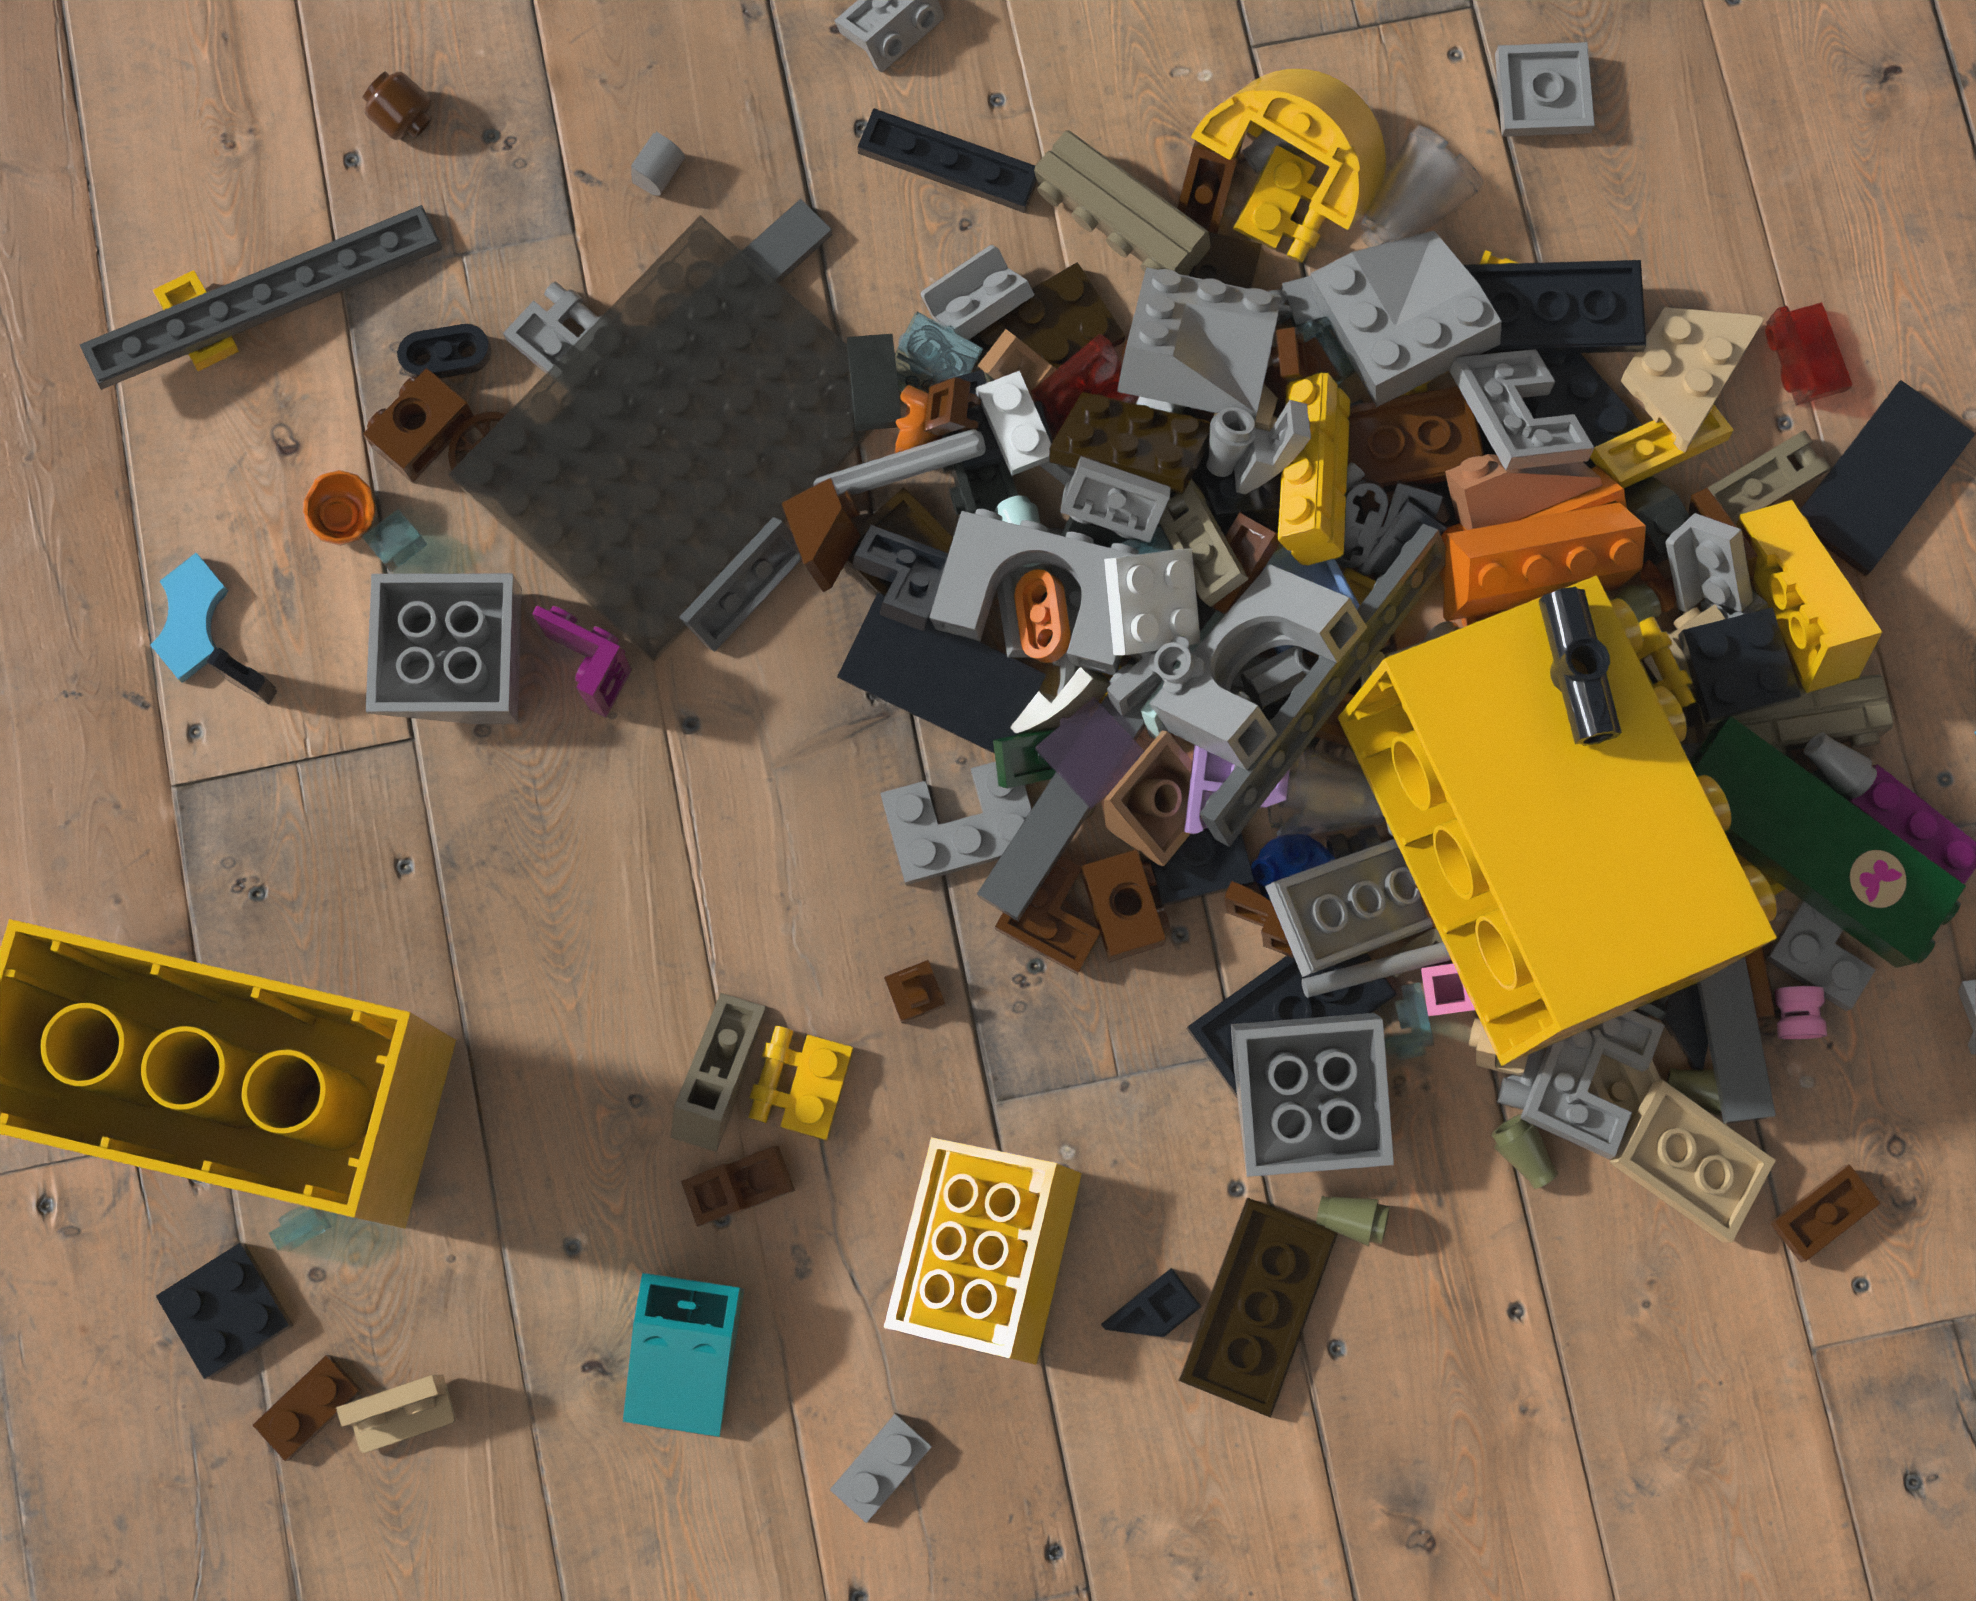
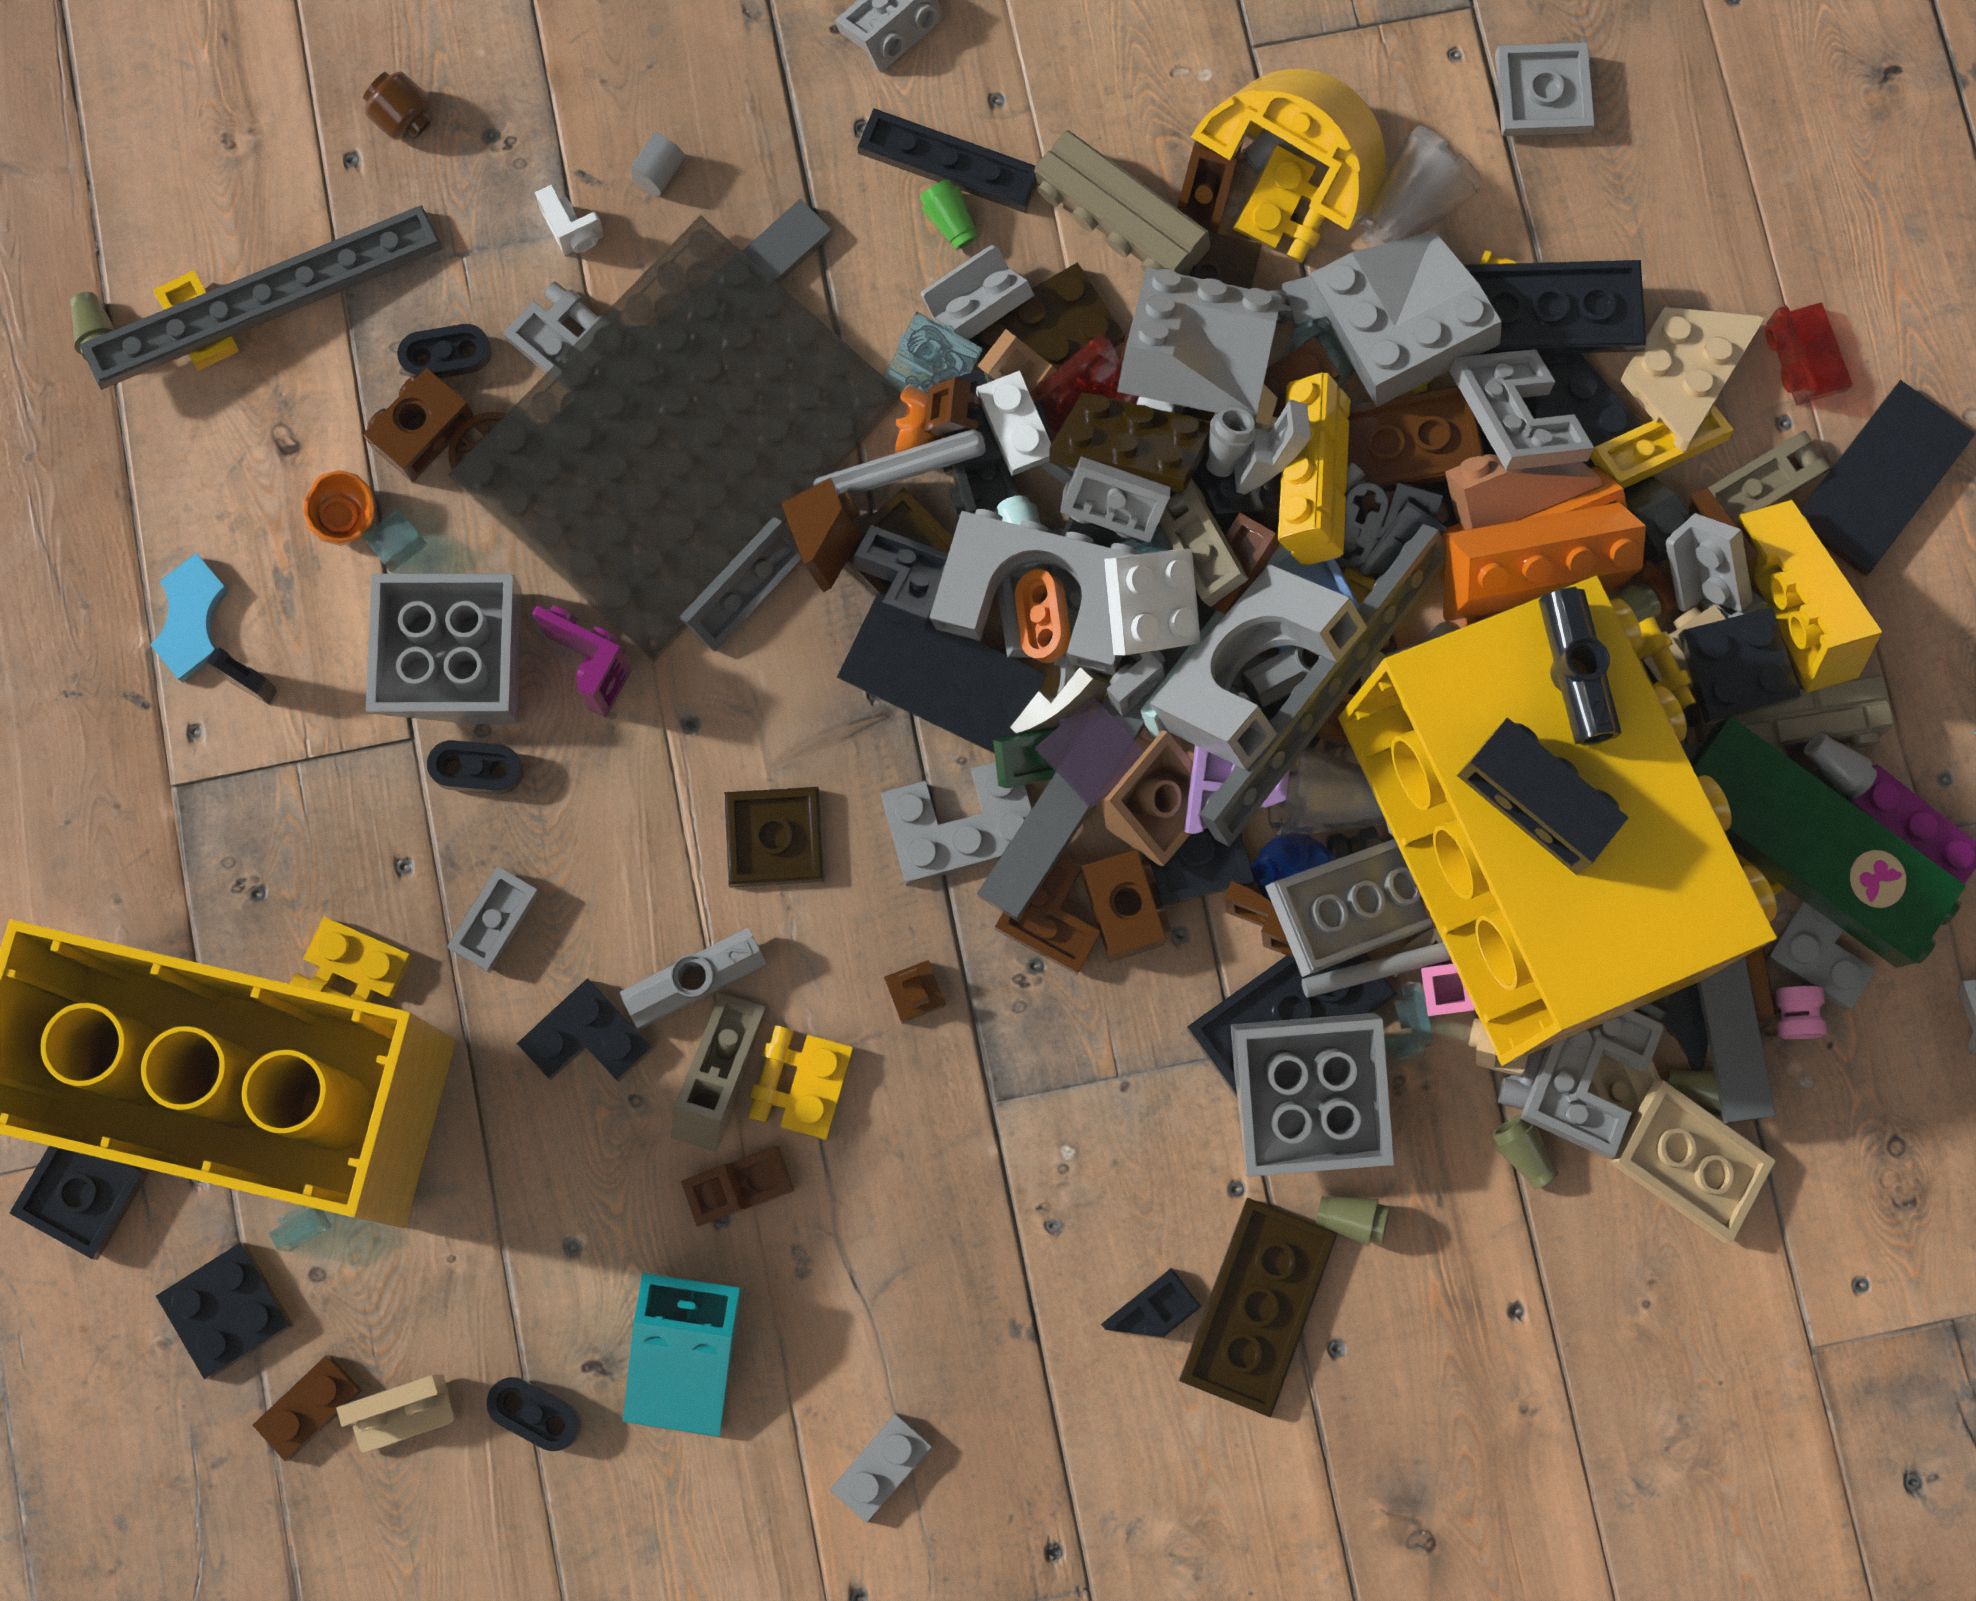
(78, 1198): none -> black plate
(88, 319): none -> olive cone
(353, 957): none -> yellow plate
(476, 767): none -> black plate
(493, 919): none -> light grey plate
(534, 1415): none -> black plate
(570, 233): none -> white bracket
(584, 1022): none -> black plate
(664, 991): none -> light grey piece
(774, 837): none -> dark brown tile
(873, 381): pearl dark grey slope -> none
(949, 213): none -> bright green cone
(983, 1250): yellow slope -> none
(1163, 660): light grey plate -> none
(1289, 354): reddish brown plate -> none
(1543, 795): none -> black brick
(1825, 1213): reddish brown plate -> none

